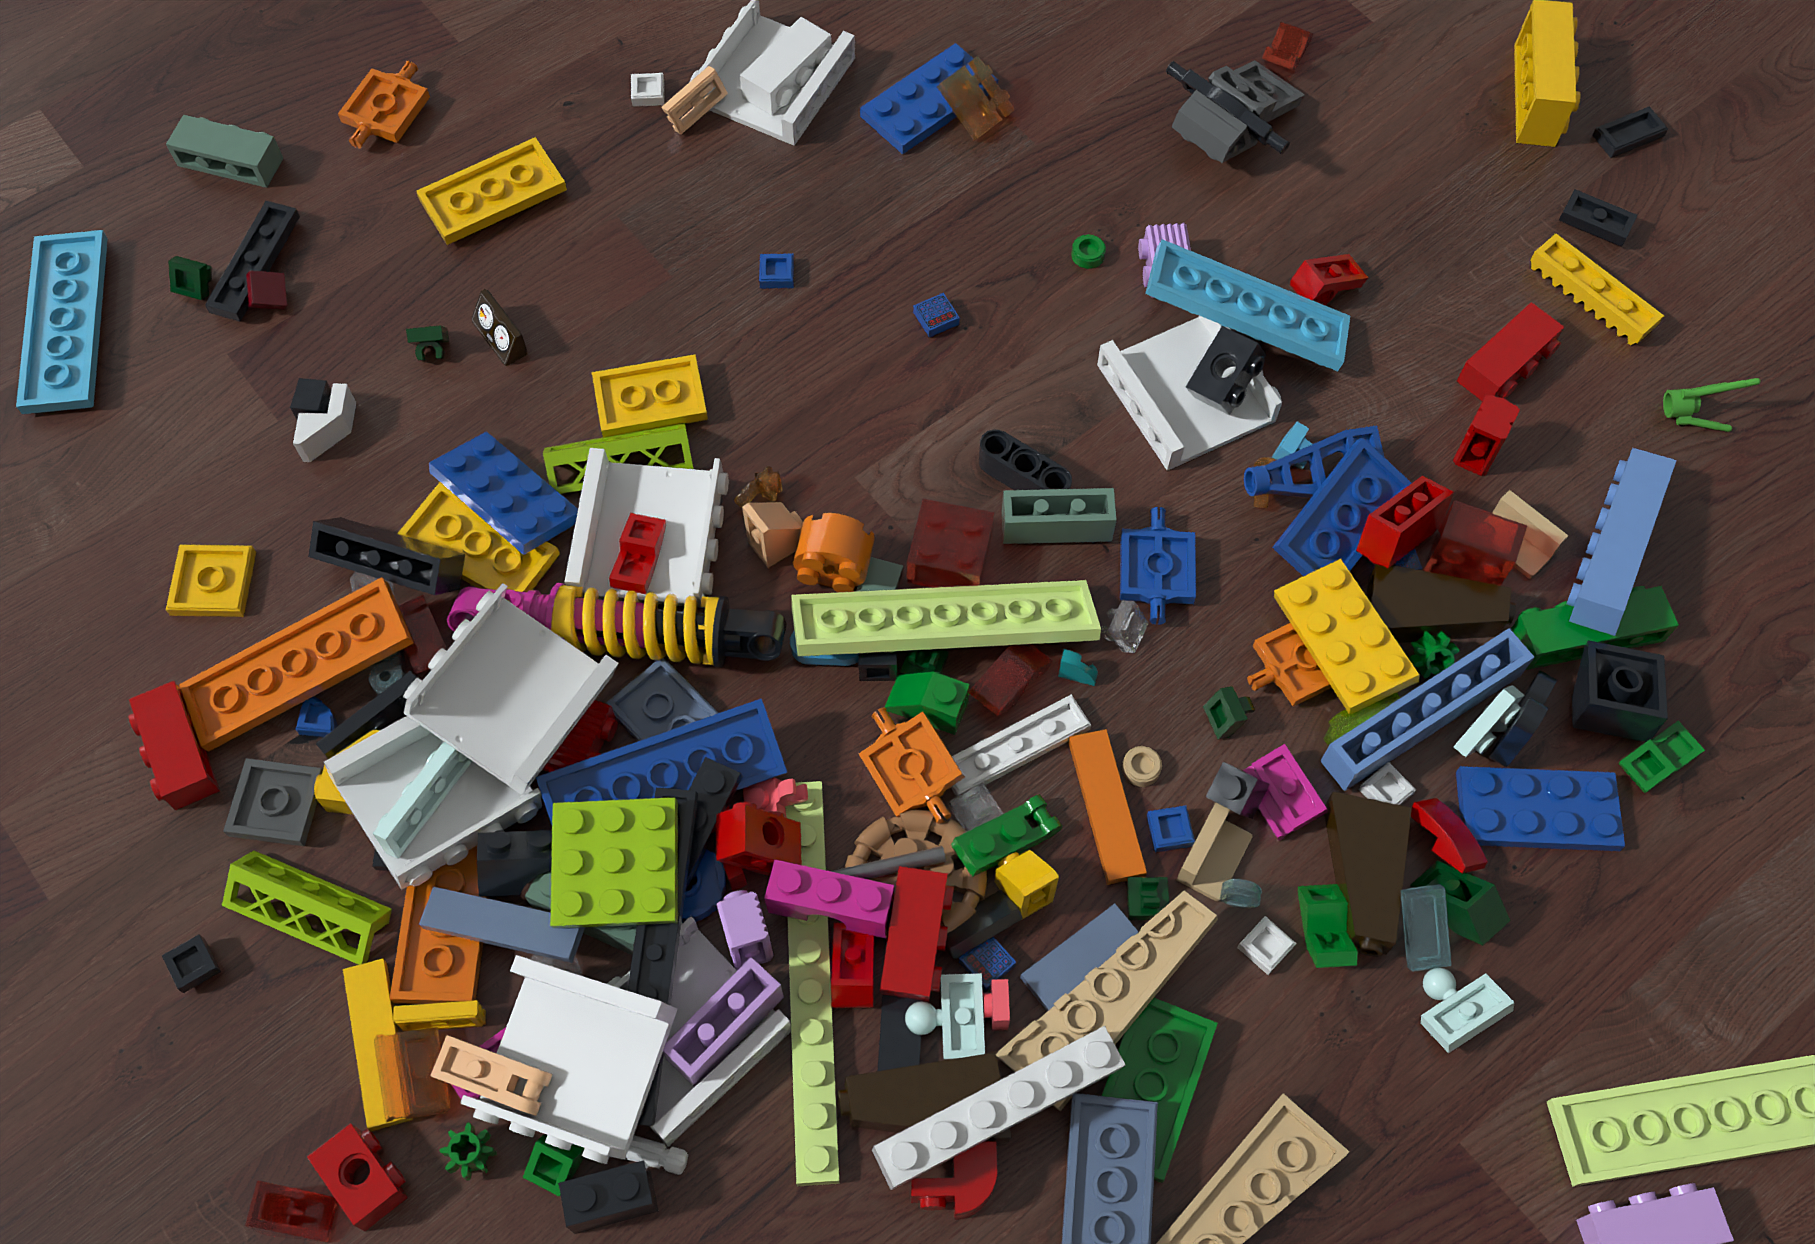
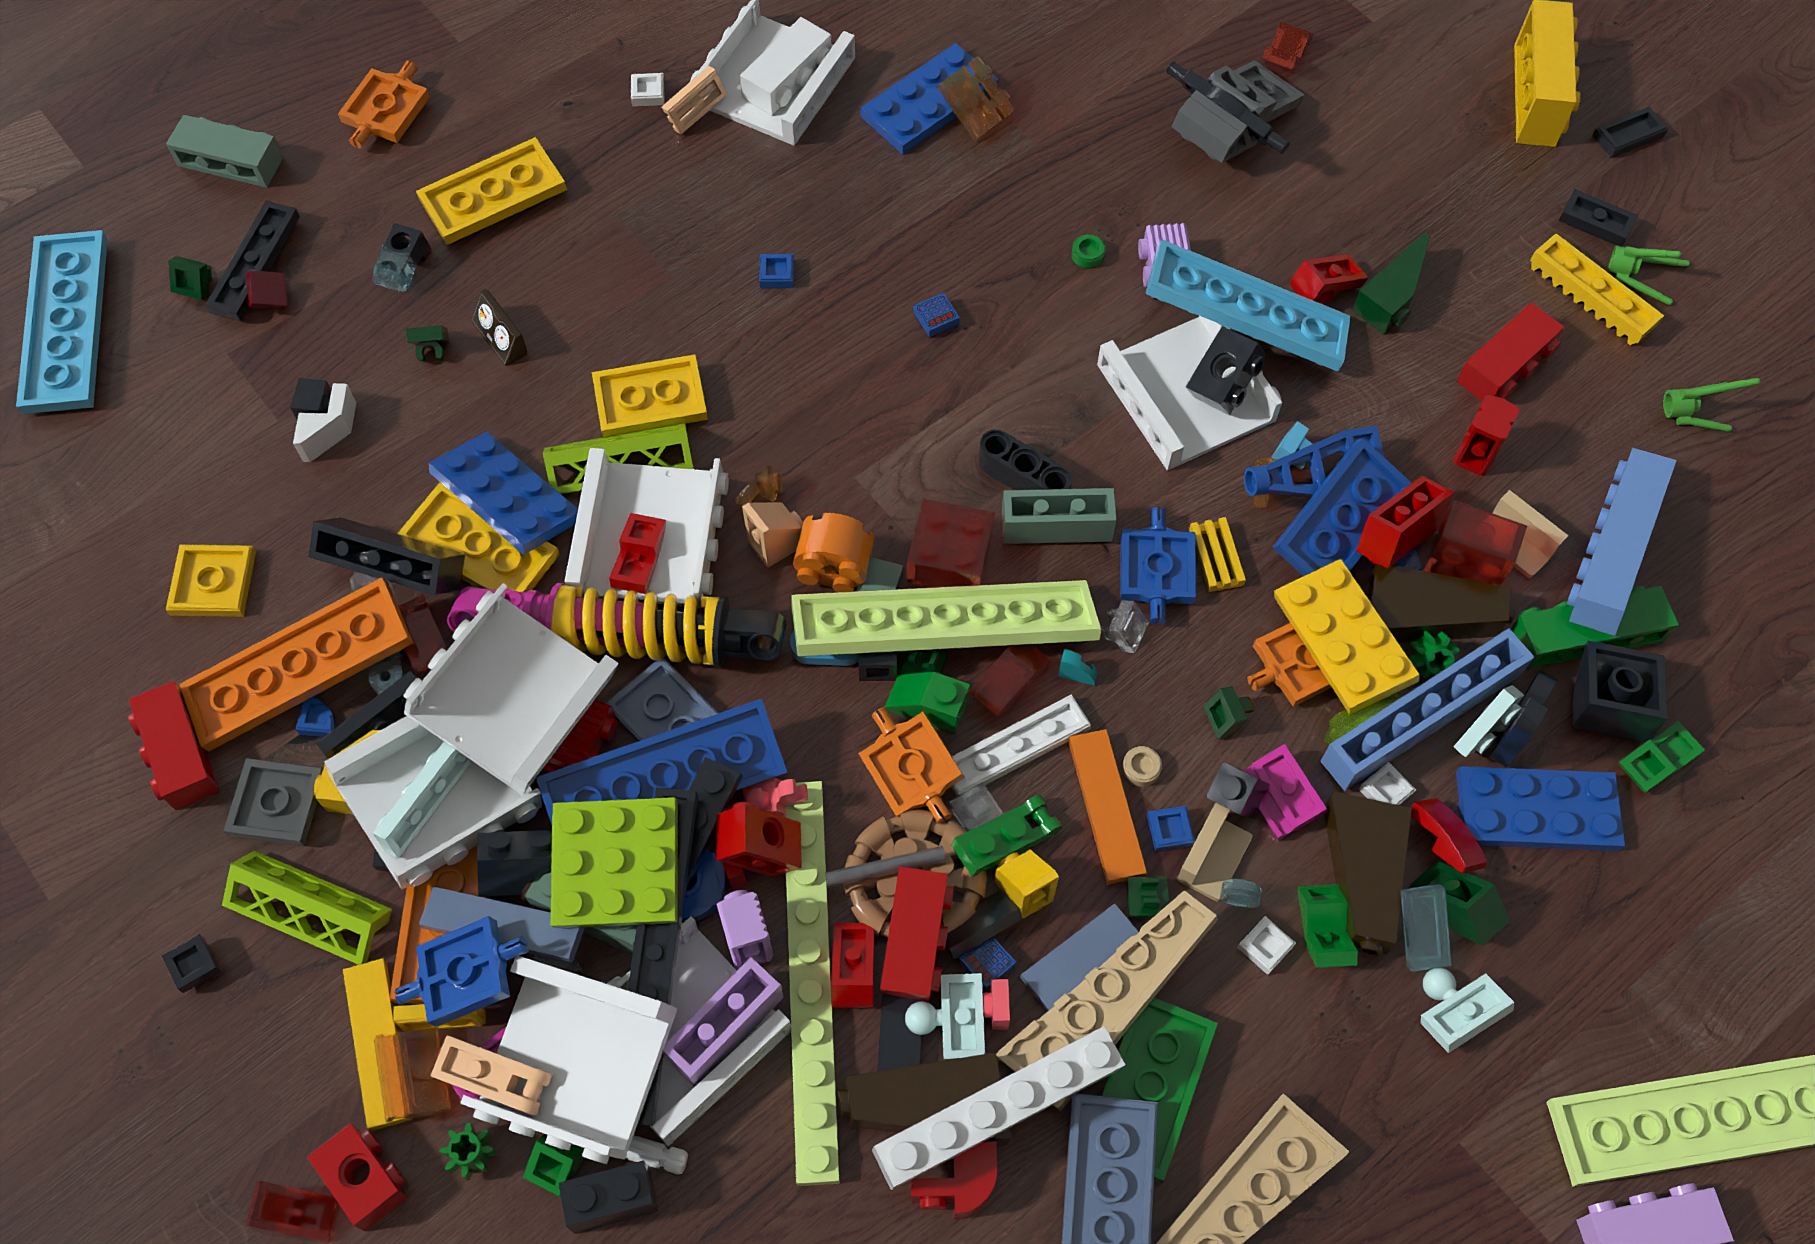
(400, 257): none -> leg
(462, 971): none -> blue plate
(805, 891): dark pink arch -> none
(1210, 528): none -> yellow tile
(1389, 294): none -> dark green slope
(1628, 260): none -> bright green plant

